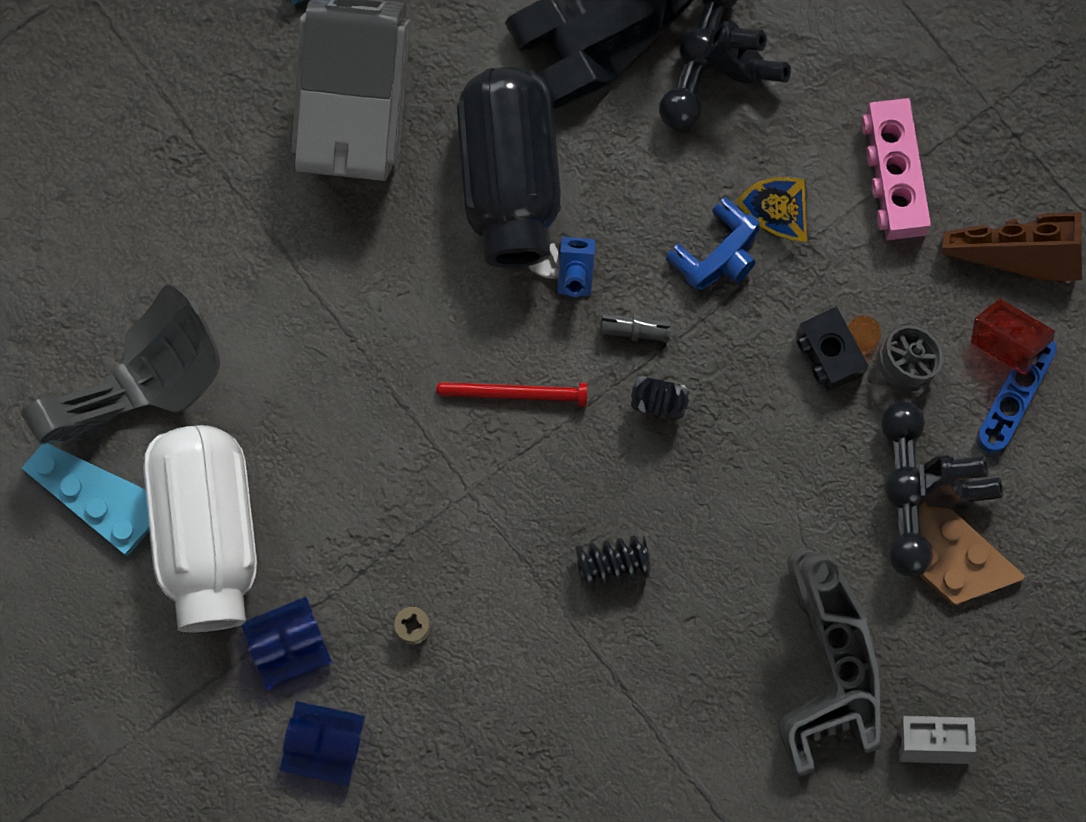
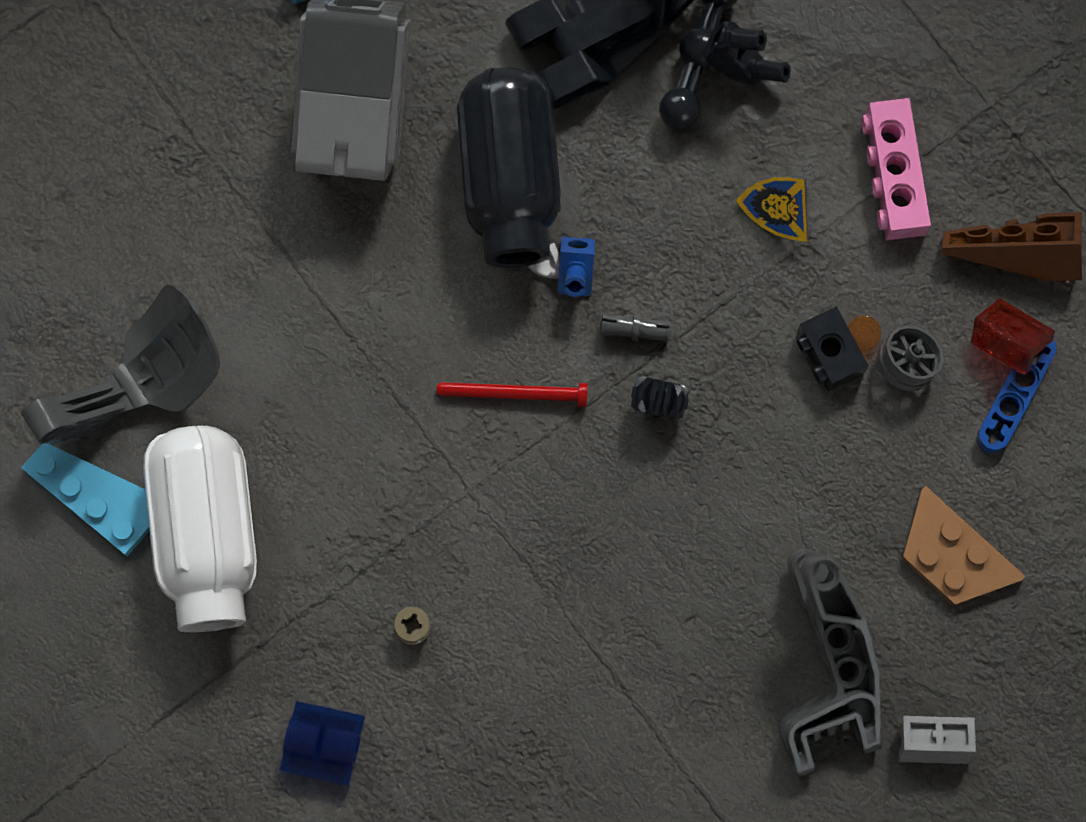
(286, 643): clear blue plate -> none
(613, 561): black piece -> none
(728, 257): blue connector -> none
(938, 483): black connector -> none

